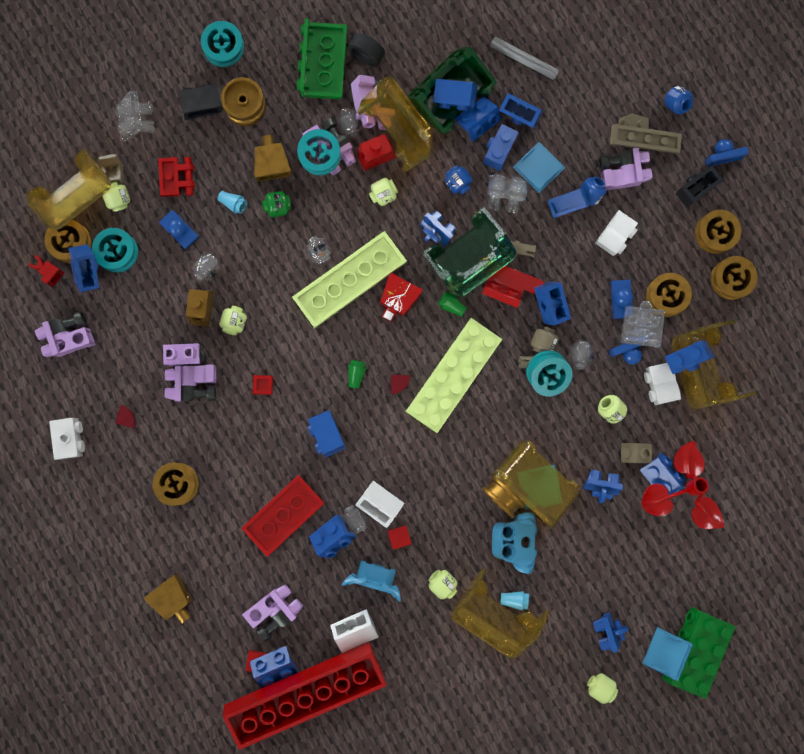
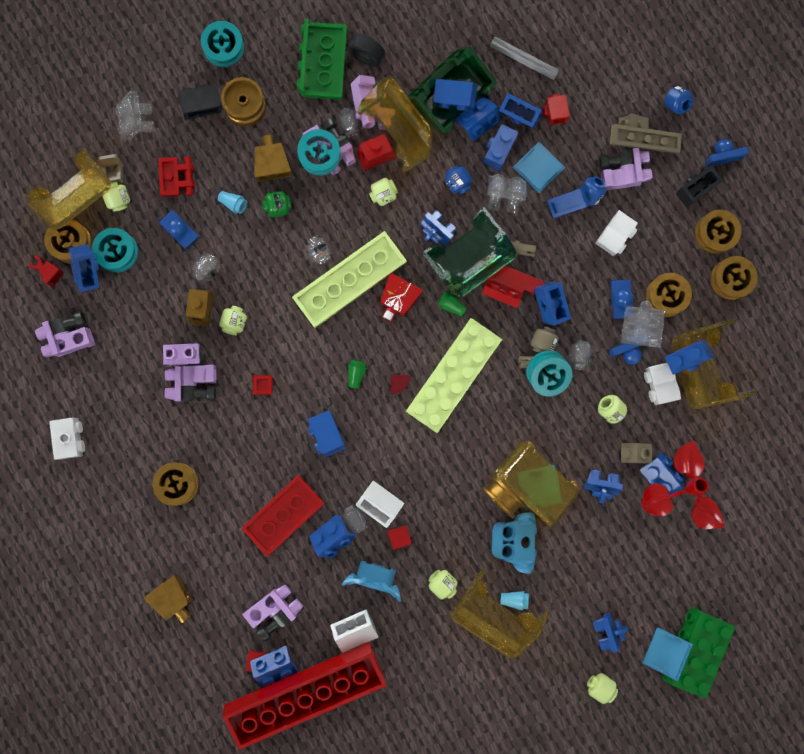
(125, 417): dark red tile -> none
(556, 109): none -> red brick

